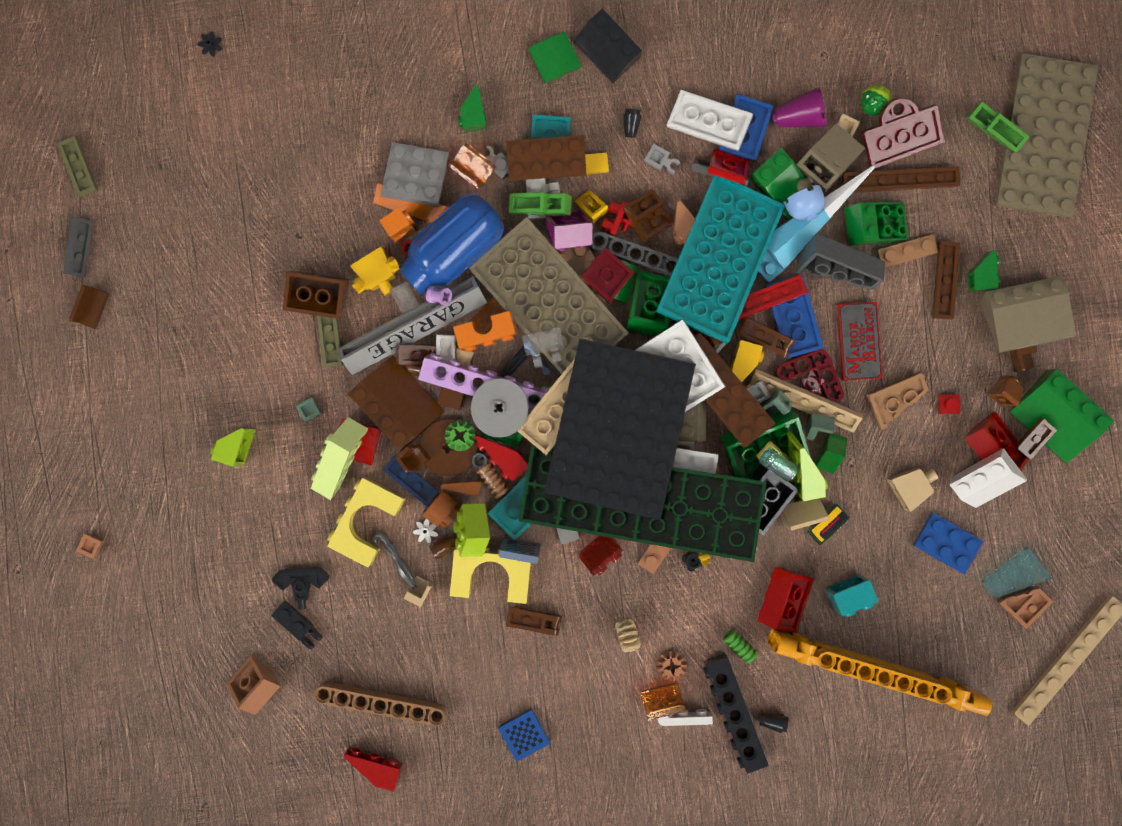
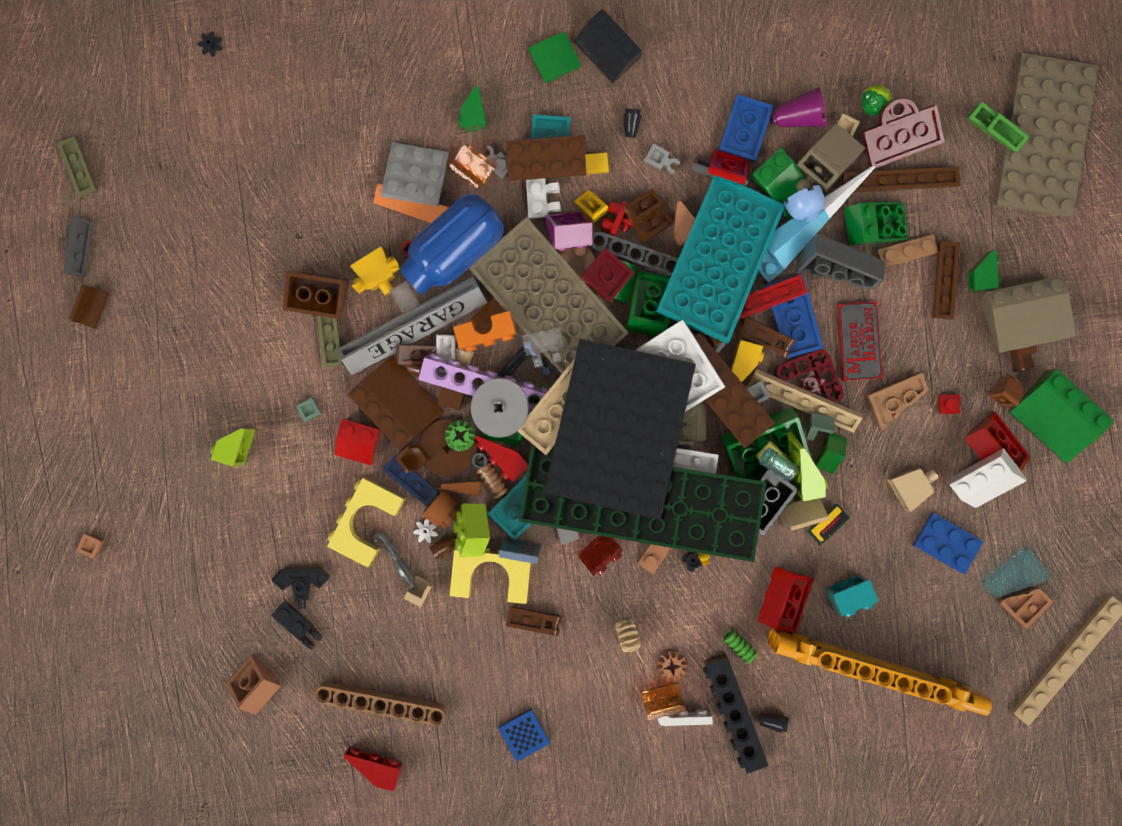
(337, 457): yellowish green wedge -> none
(398, 225): orange arch -> none
(441, 296): lavender bush -> none
(540, 204): bright green slope -> none
(709, 120): white tile -> none
(777, 403): sand green panel -> none
(1035, 438): plate -> none

